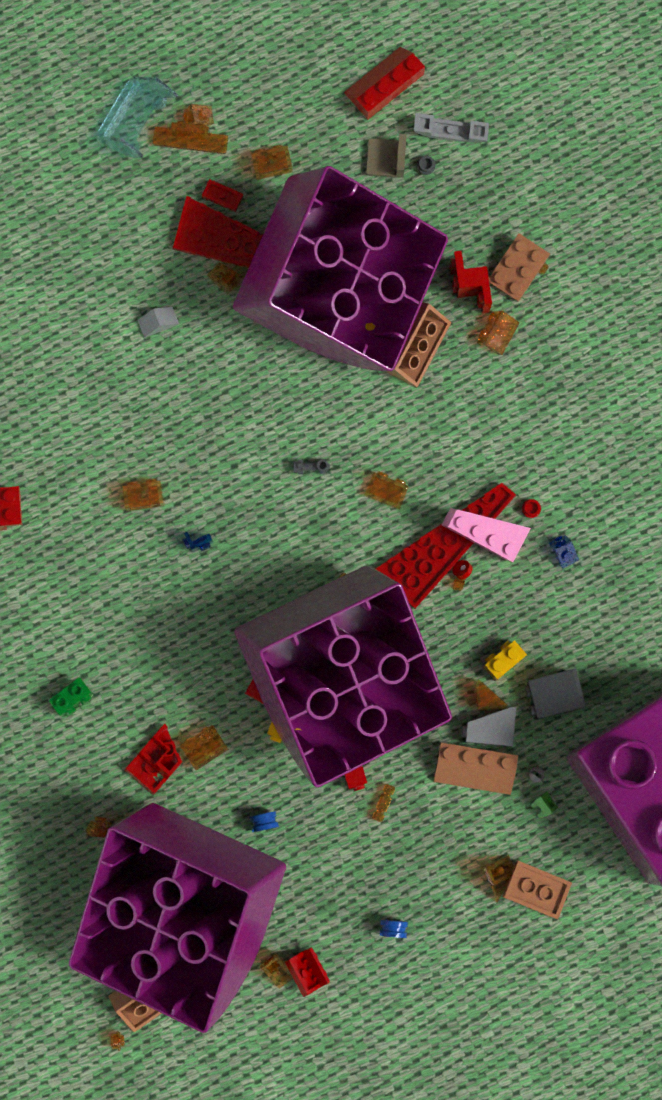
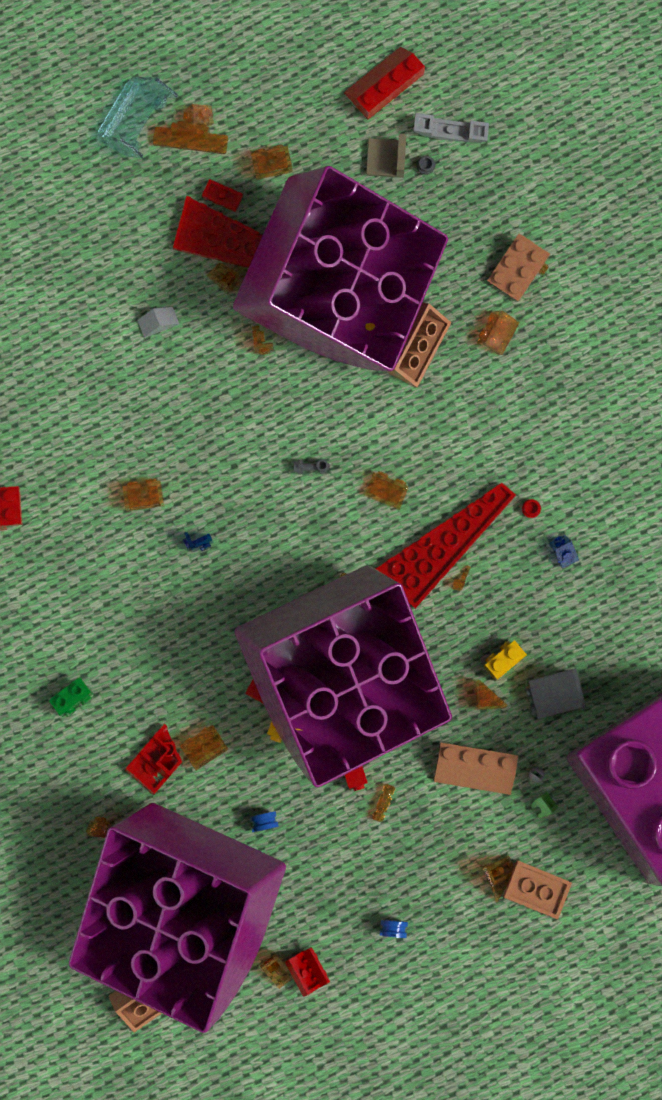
(117, 1041): clear orange plate -> none
(258, 338): none -> clear orange bracket
(462, 569): red tile -> none
(470, 282): red bracket -> none
(491, 534): bright pink wedge -> none
(492, 729): light grey slope -> none

